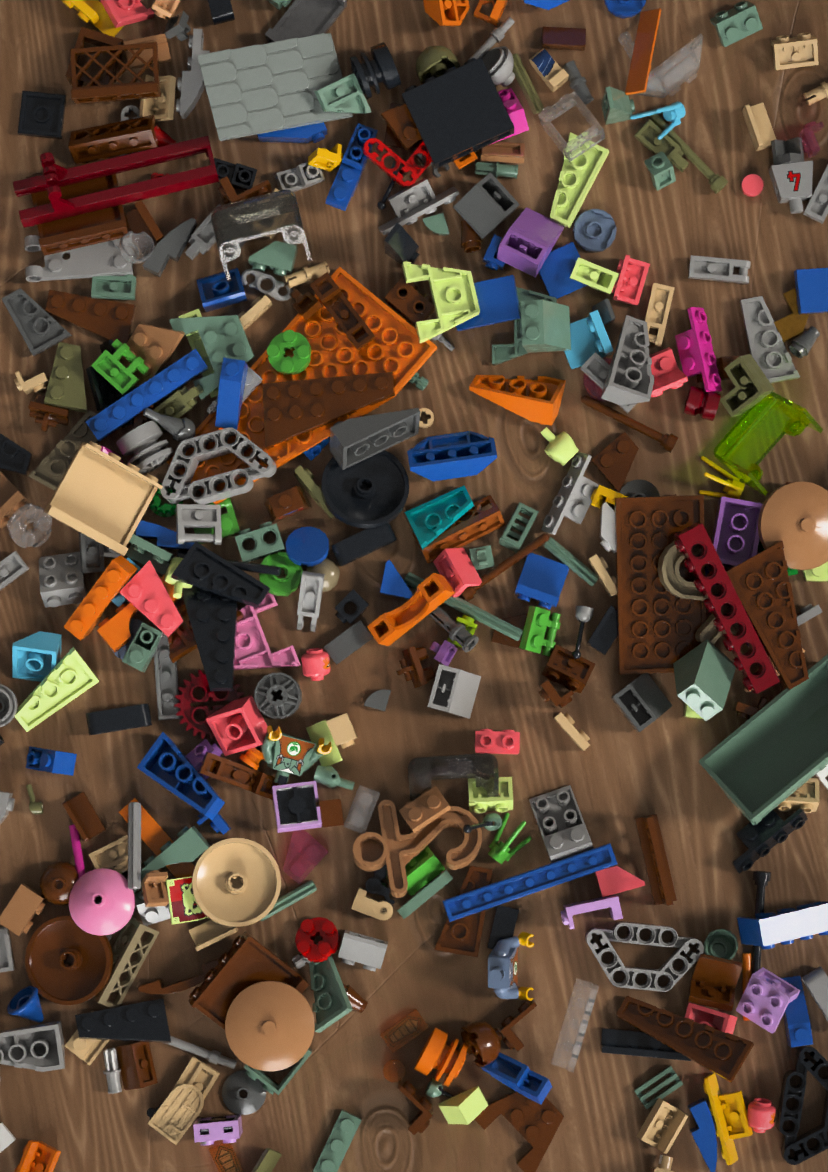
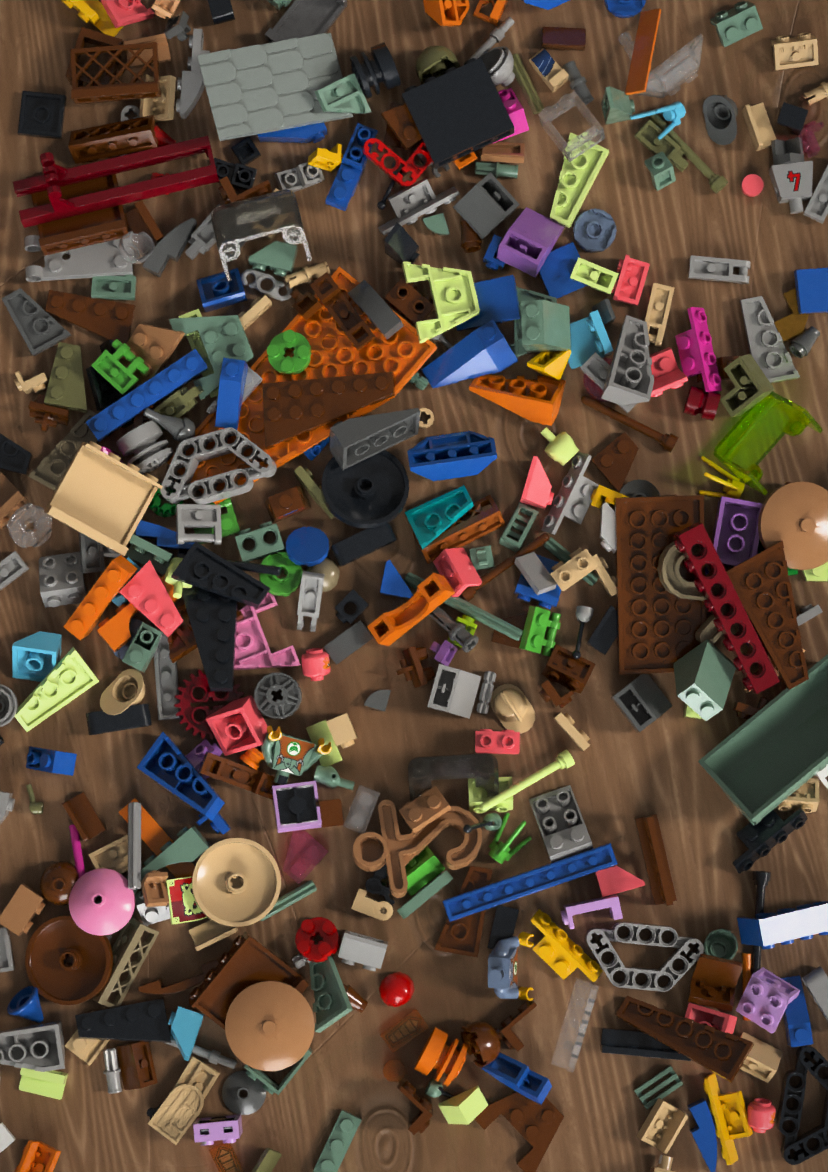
(43, 1083): none -> yellowish green panel
(123, 692): none -> tan piece
(185, 1029): none -> medium azure slope
(246, 151): none -> black tile
(376, 309): none -> dark grey slope
(396, 989): none -> red hair
(476, 355): none -> blue wedge
(486, 692): none -> light grey axle
(512, 708): none -> tan piece
(535, 573): none -> light grey tile
(537, 486): none -> coral slope
(550, 363): none -> yellow slope
(561, 951): none -> yellow bracket
(563, 761): none -> yellowish green piece
(573, 570): none -> tan bracket
(720, 118): none -> dark grey piece
(762, 1059): none -> tan panel
(792, 117): none -> black panel

